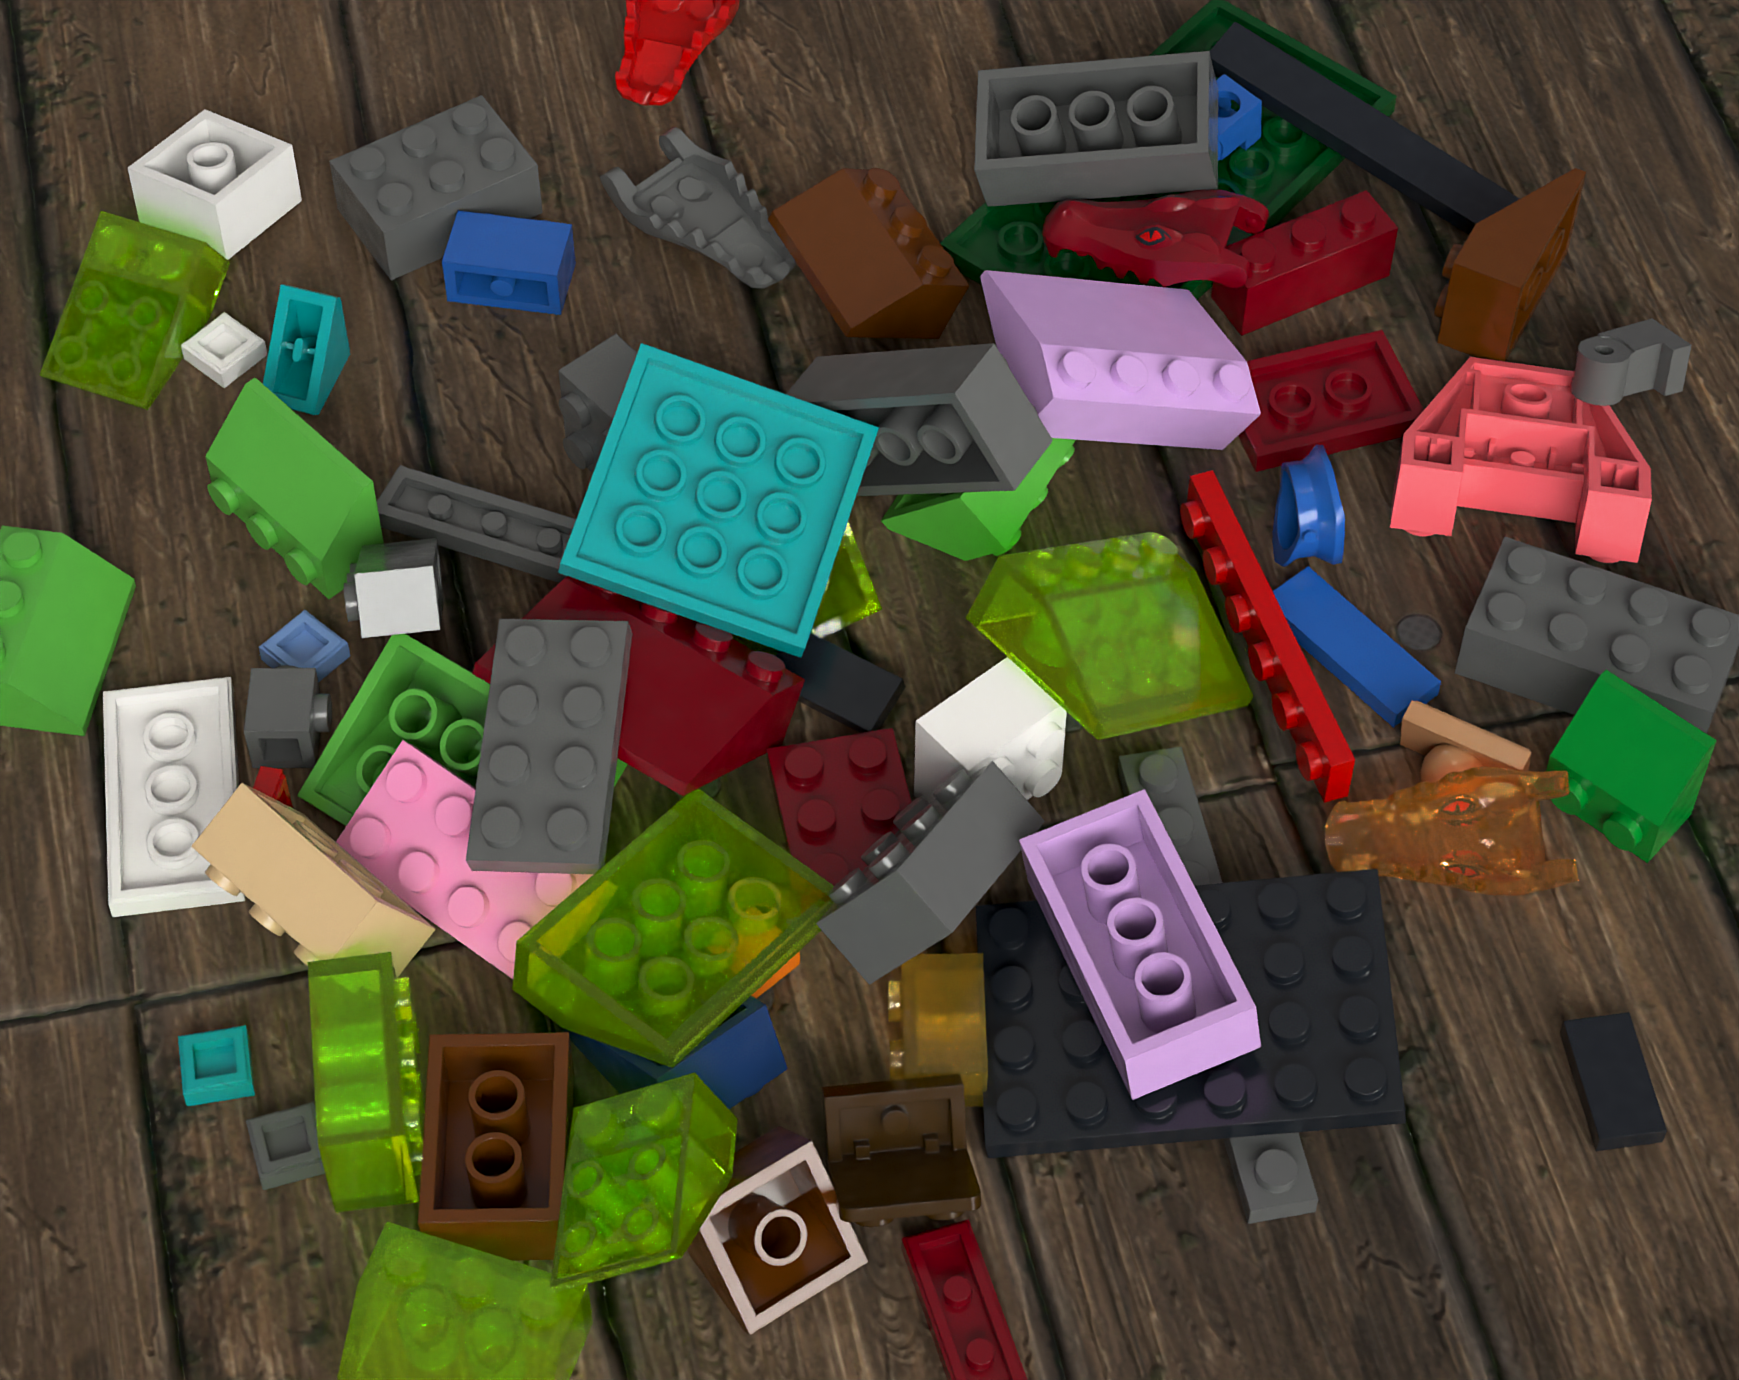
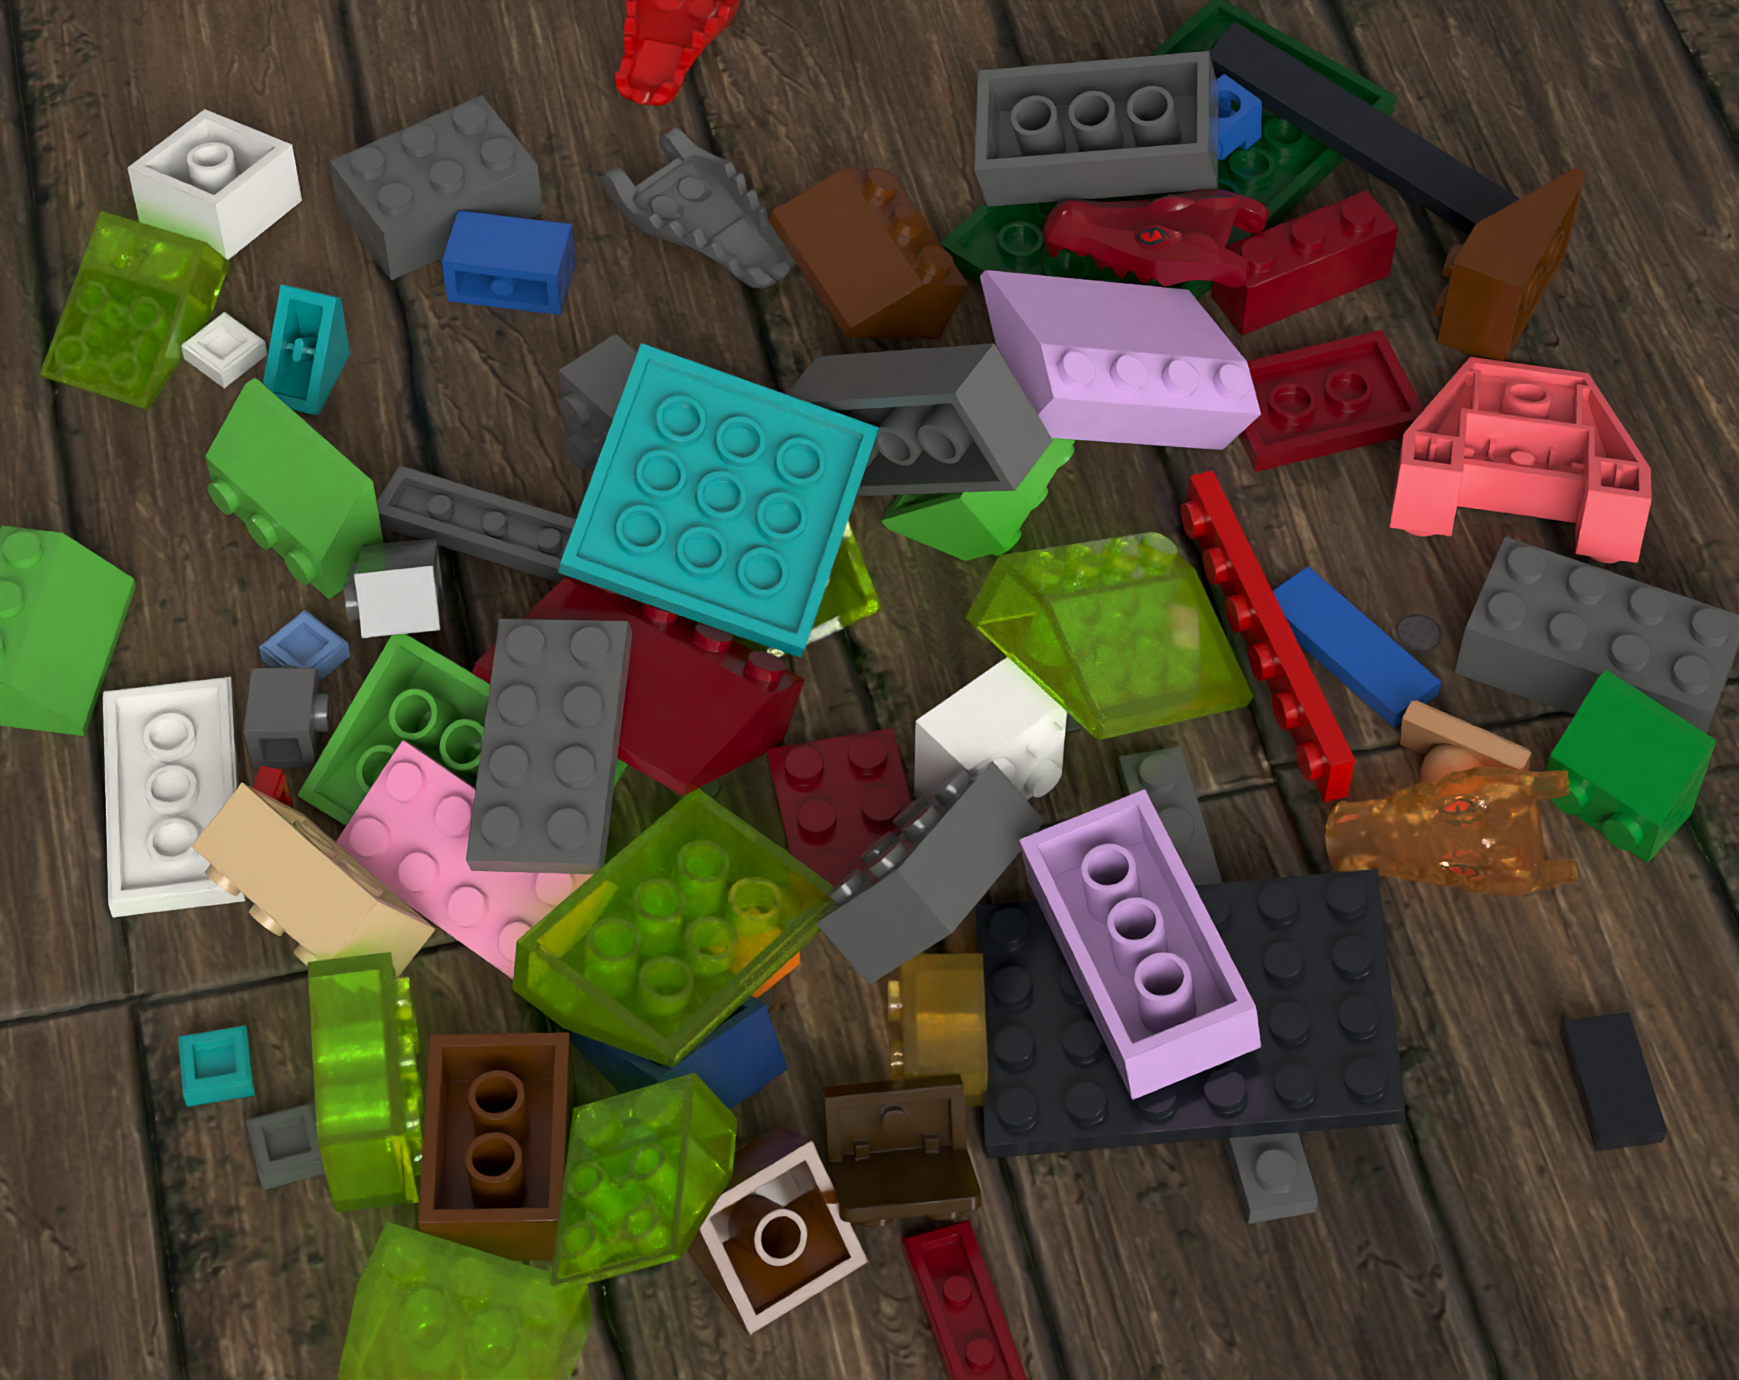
(844, 685): black tile -> none
(1308, 511): blue hat -> none
(1630, 362): dark grey leg -> none

